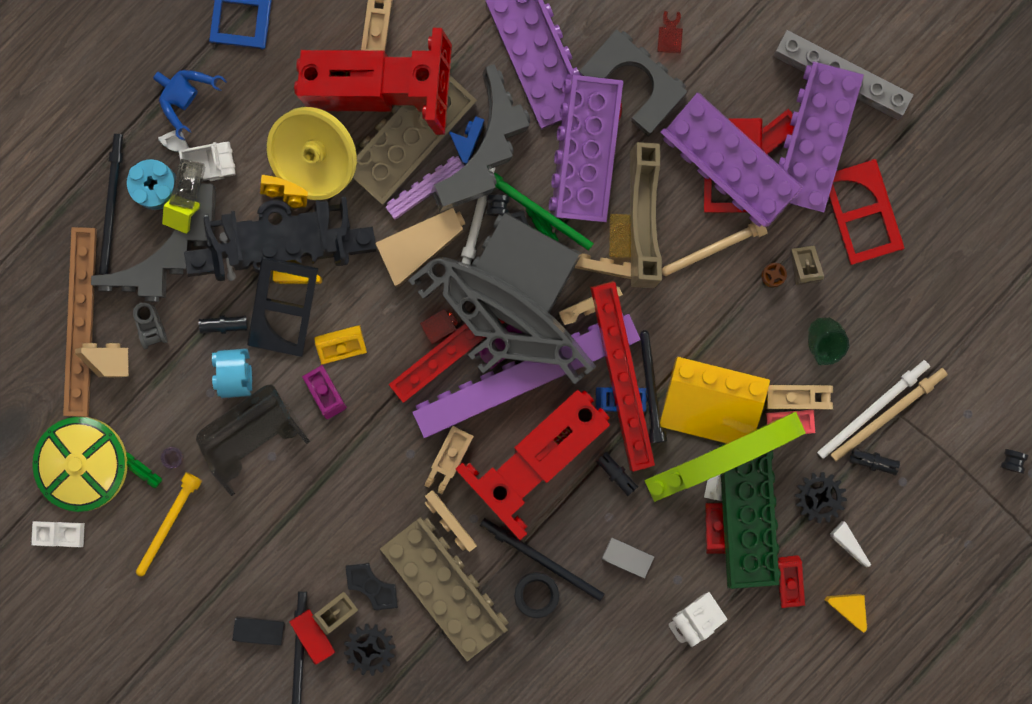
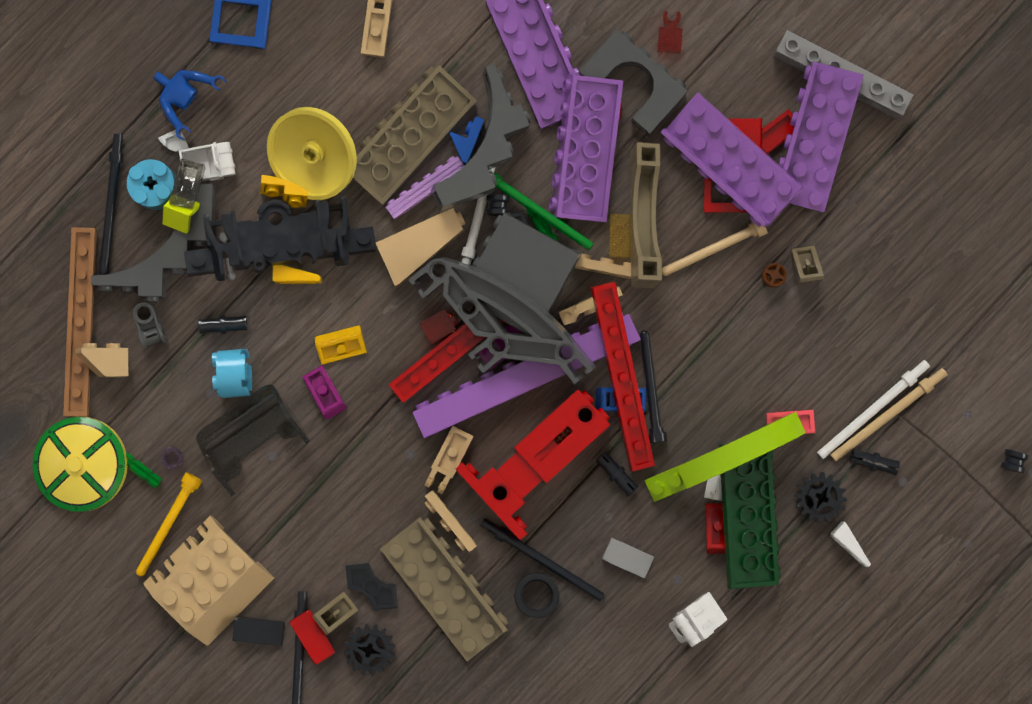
(58, 534): white slope -> none
(208, 582): none -> tan slope
(260, 332): black window -> none
(376, 82): red brick -> none
(713, 401): yellow slope -> none
(791, 581): red slope -> none
(799, 397): tan plate -> none
(827, 341): clear green helmet -> none
(850, 607): yellow slope -> none
(869, 176): red window -> none

